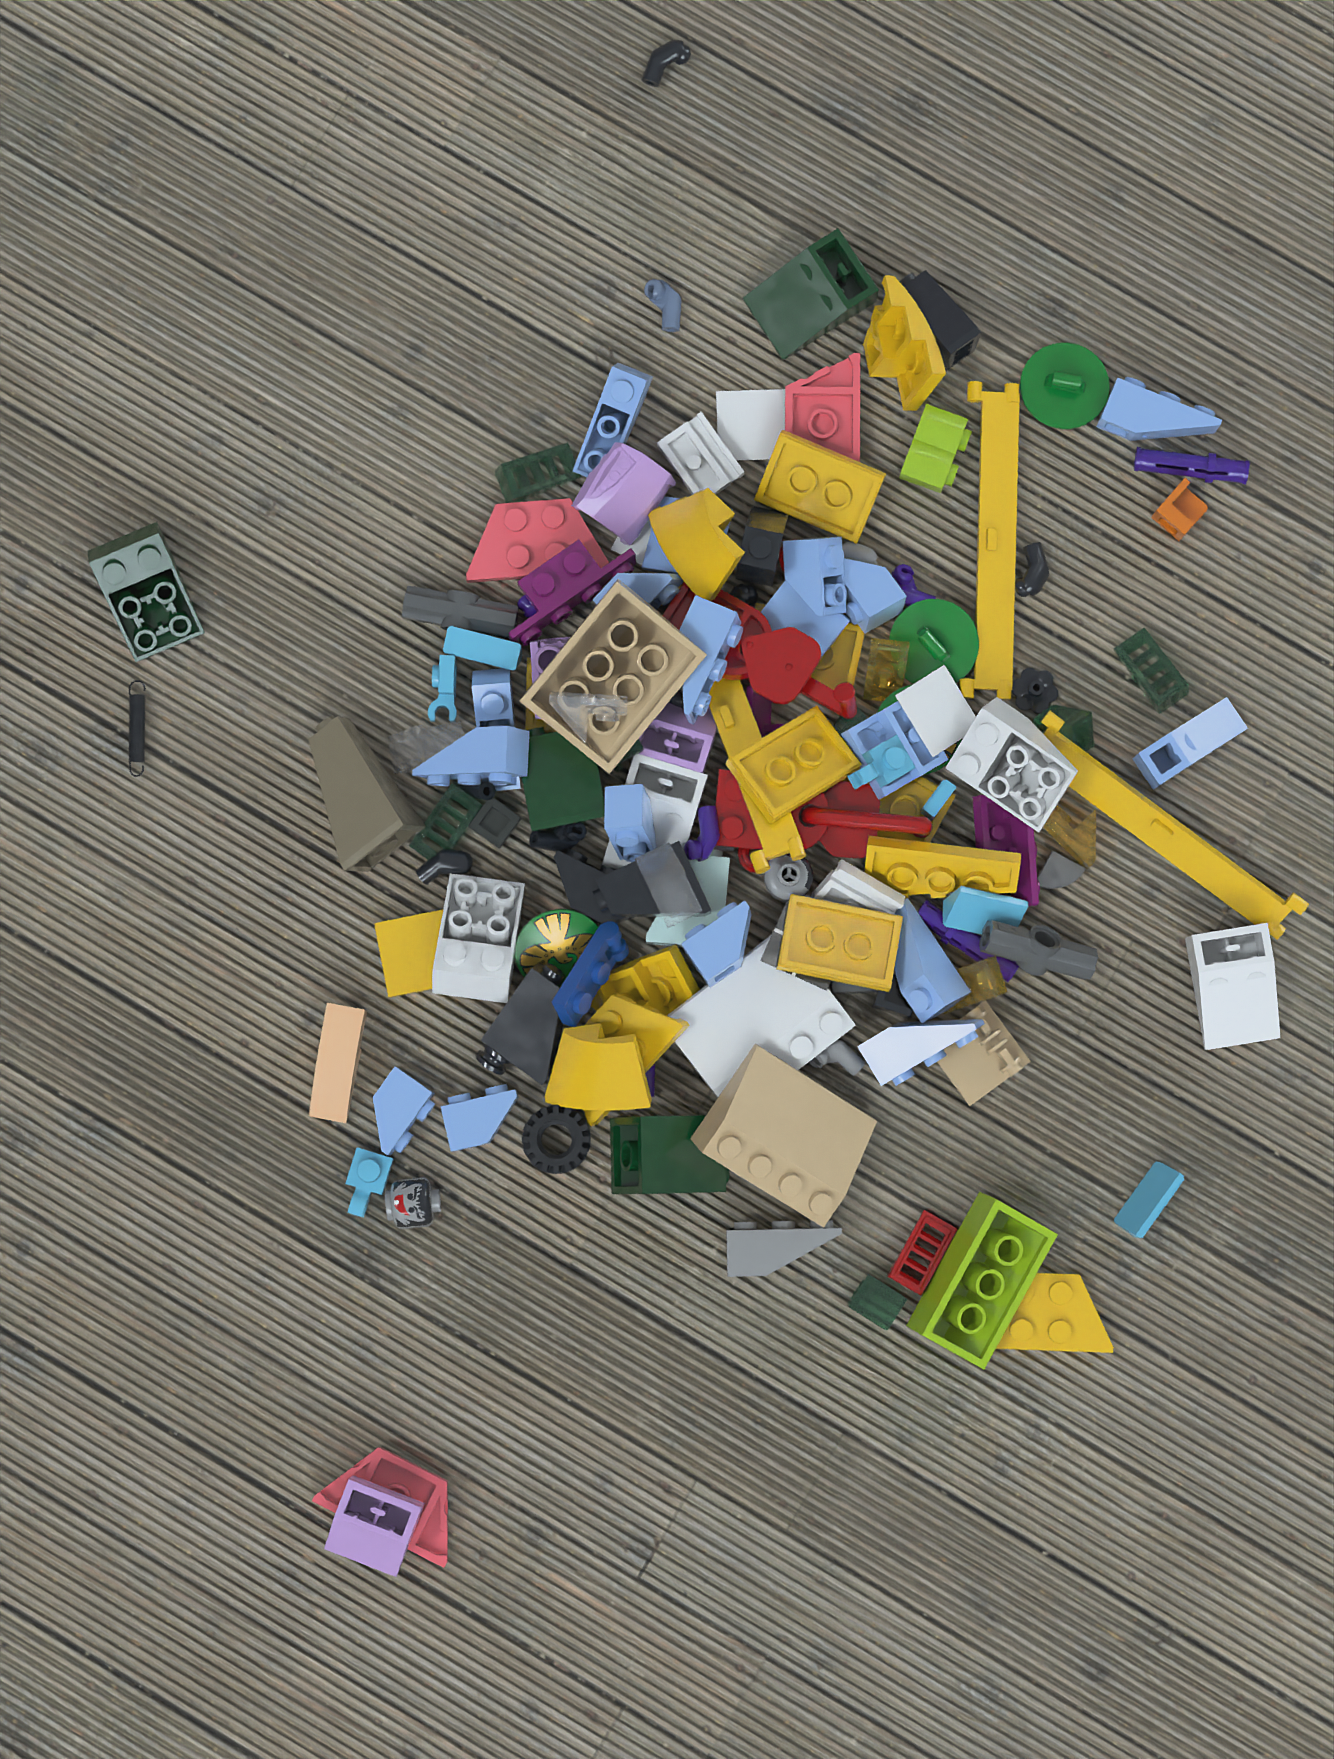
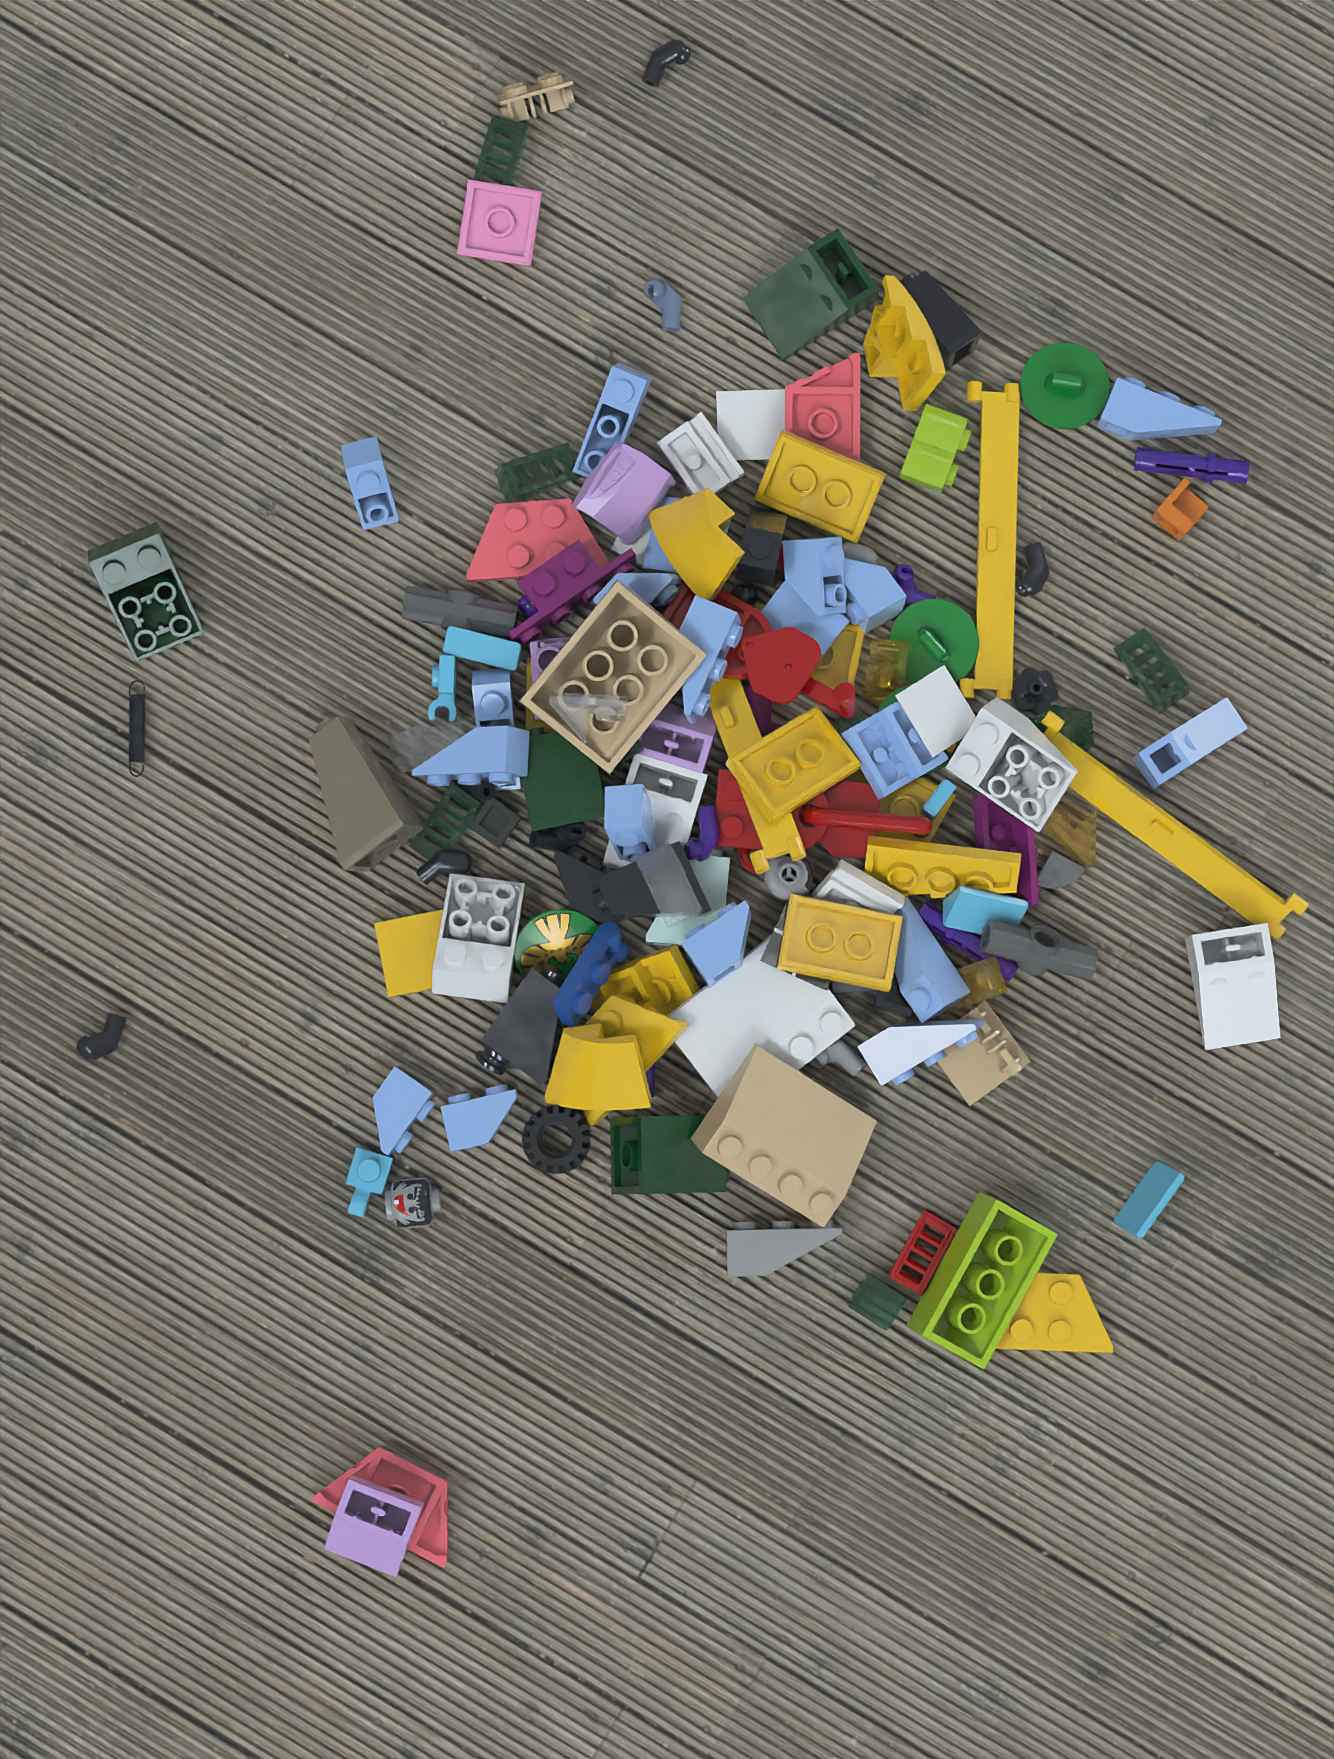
(103, 1042): none -> black arm
(337, 1062): light nougat slope -> none
(369, 483): none -> light blue slope
(499, 223): none -> bright pink tile
(509, 128): none -> clear green slope
(550, 84): none -> tan hinge
(884, 763): medium azure plate -> none

